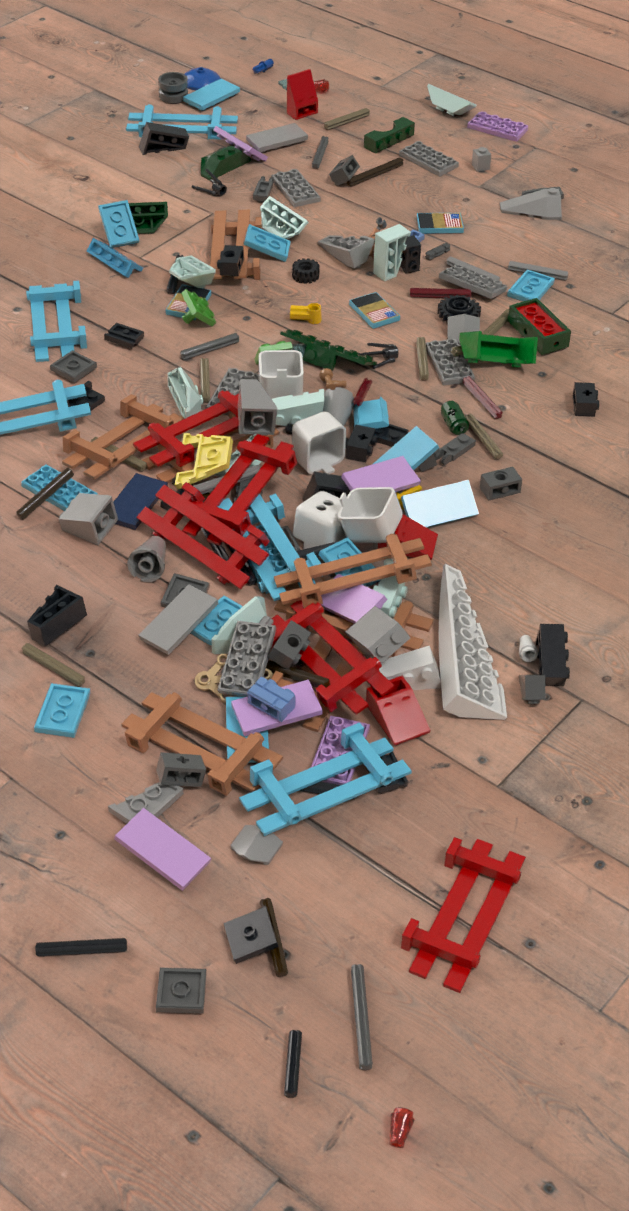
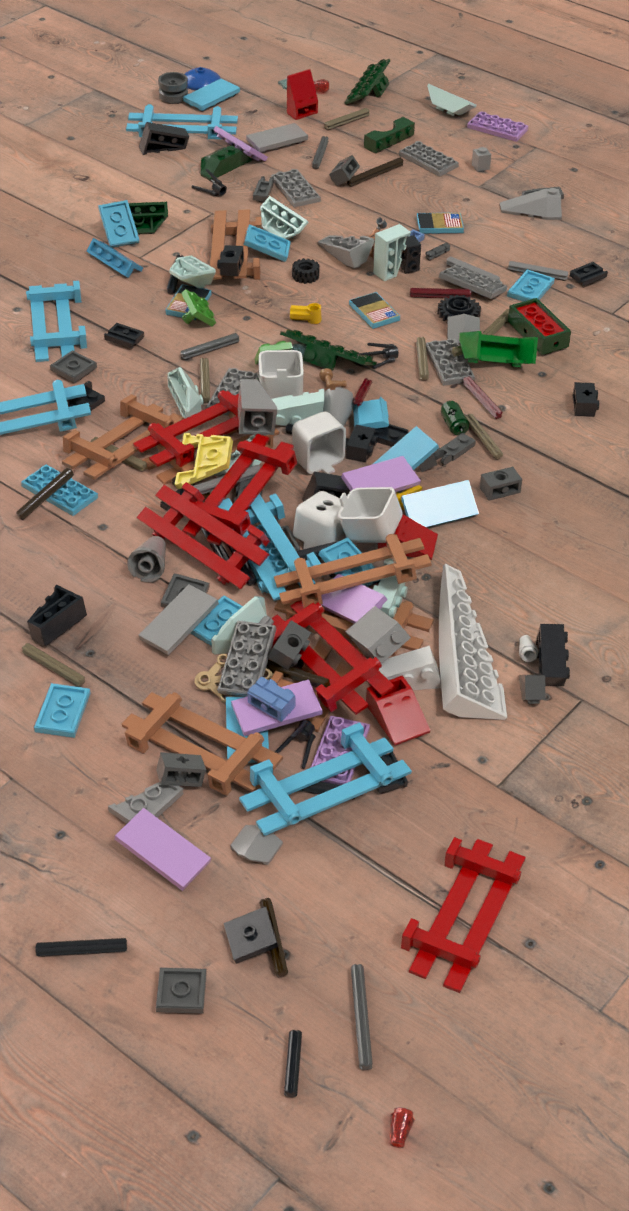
(89, 517): light grey slope -> none
(134, 498): dark blue tile -> none
(263, 66): blue axle -> none
(302, 733): none -> black plant
(373, 79): none -> dark green bracket
(588, 273): none -> black plate

